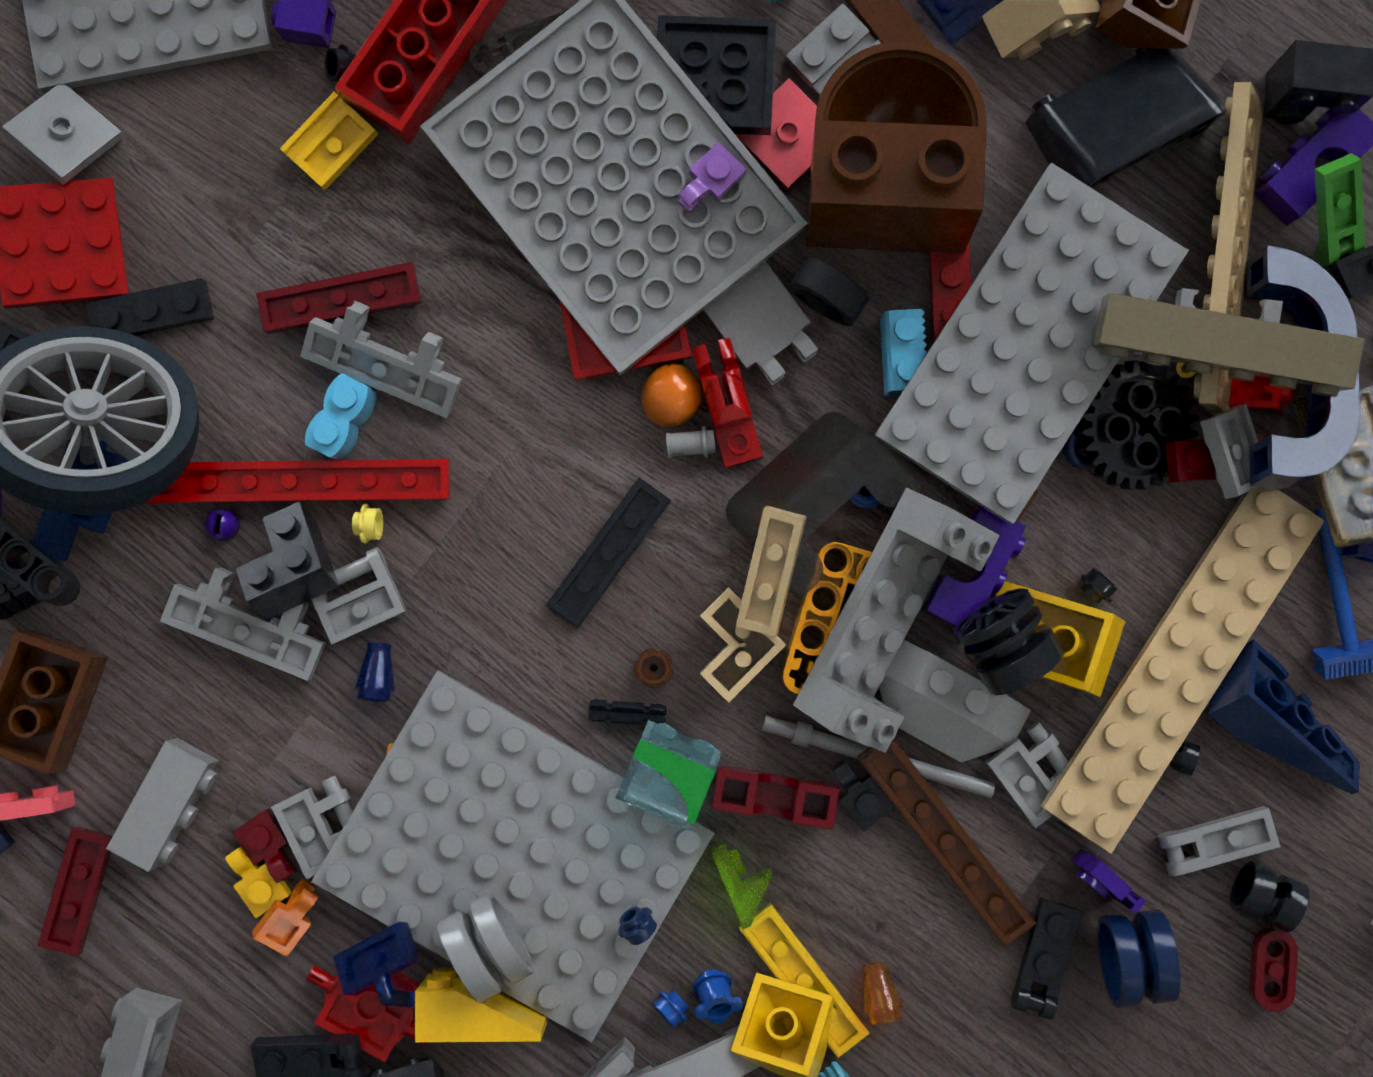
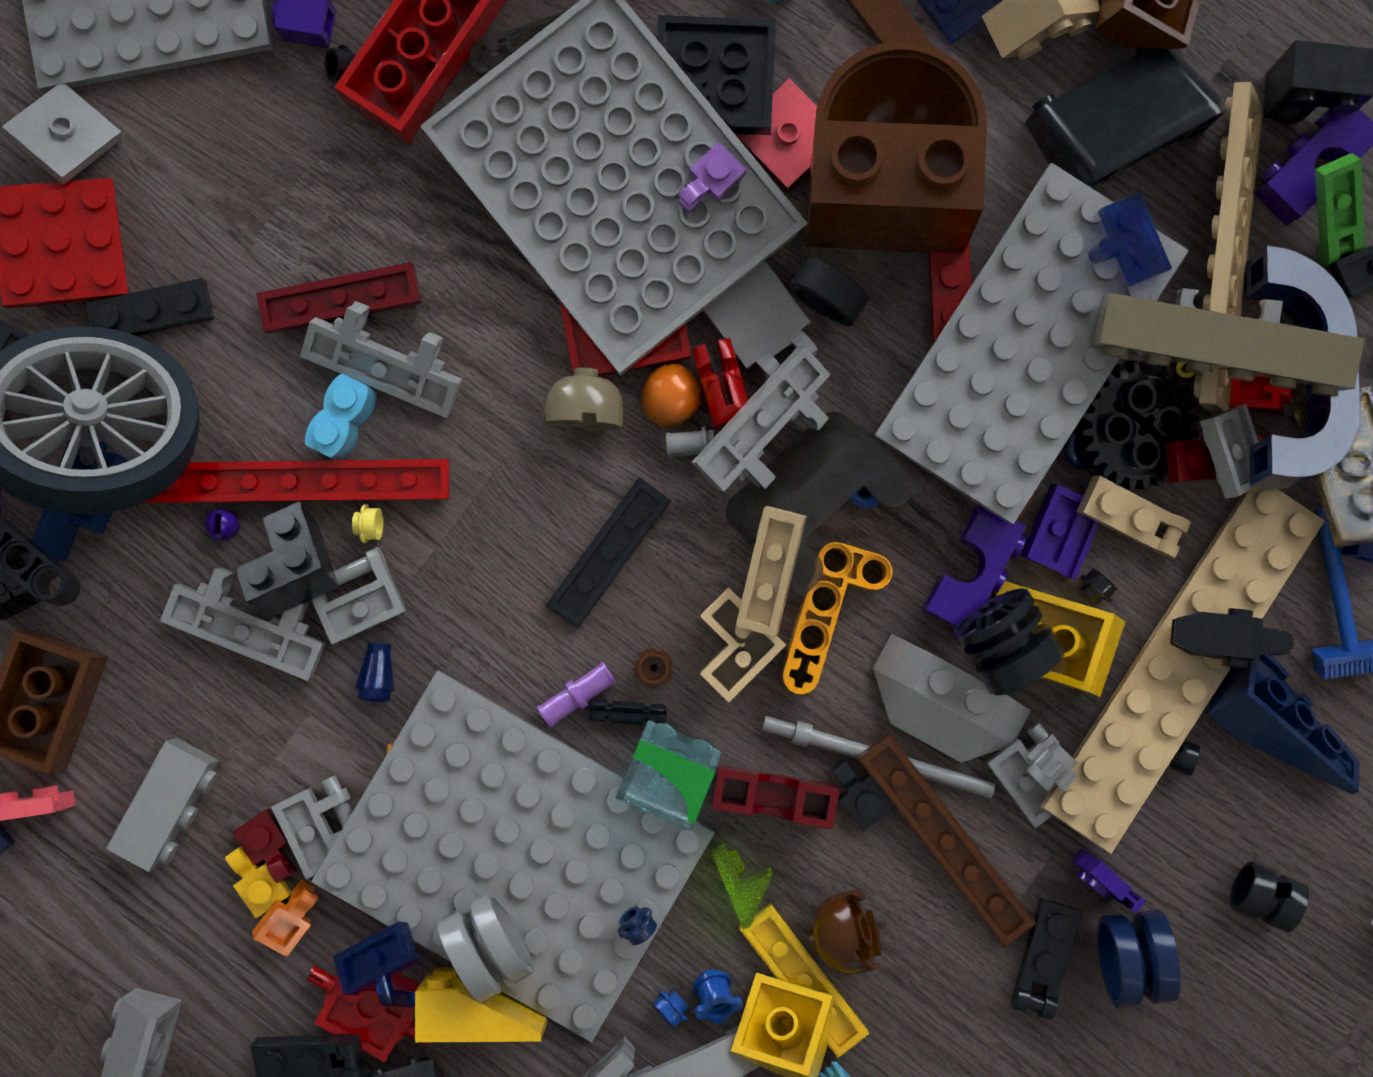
(76, 891): dark red plate -> none
(329, 141): yellow plate -> none
(576, 694): none -> medium lavender pin
(584, 402): none -> dark tan cylinder
(781, 398): none -> light grey hinge
(828, 47): light grey plate -> none
(845, 934): none -> reddish brown cylinder
(880, 614): light grey plate -> none
(880, 995): clear orange cone -> none
(901, 347): medium azure brick -> none
(1051, 766): none -> light grey gear
(1060, 533): none -> dark purple plate
(1131, 240): none -> clear blue plate
(1132, 516): none -> tan plate
(1220, 841): light grey plate -> none
(1229, 636): none -> black hinge
(1275, 967): dark red plate -> none

